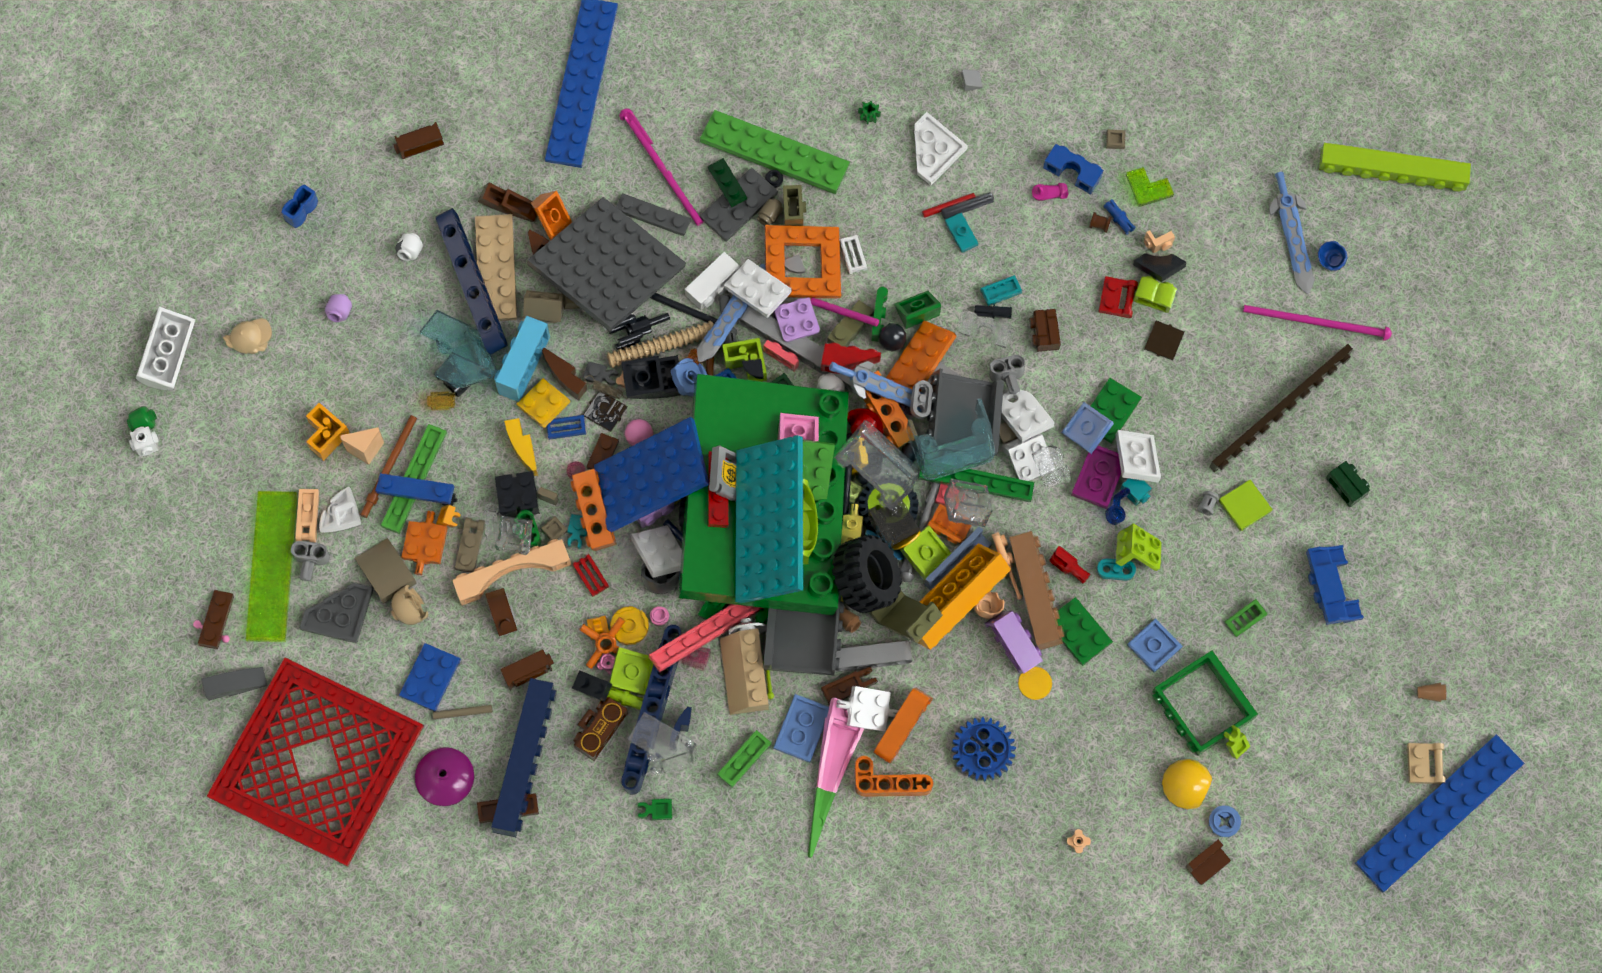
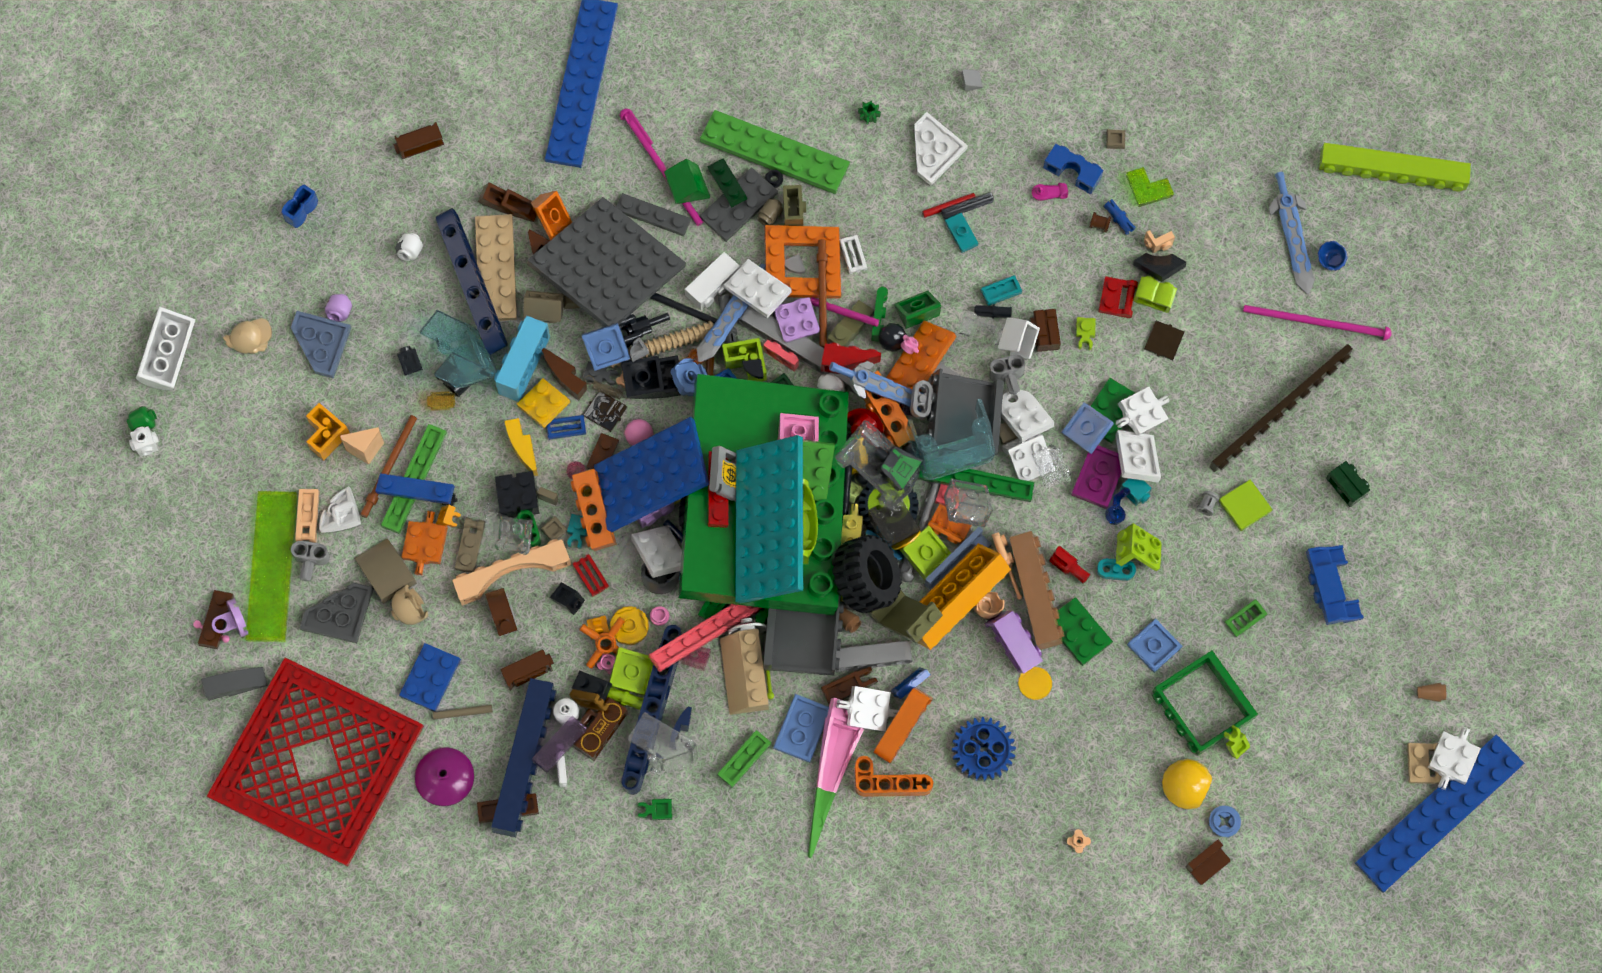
(233, 620): none -> lavender tile
(321, 341): none -> sand blue plate
(409, 360): none -> black bracket
(559, 744): none -> clear purple plate
(561, 773): none -> white tile
(563, 706): none -> white head
(567, 598): none -> black bracket
(588, 700): none -> pearl gold tile
(606, 346): none -> medium blue tile
(638, 350): none -> light grey tile
(686, 182): none -> green slope
(822, 259): none -> dark orange bar
(896, 466): none -> torso
(910, 345): none -> bright pink plate
(910, 682): none -> blue tile
(1019, 337): none -> white piece
(1085, 329): none -> lime plate
(1142, 411): none -> white plate
(1454, 758): none -> white plate

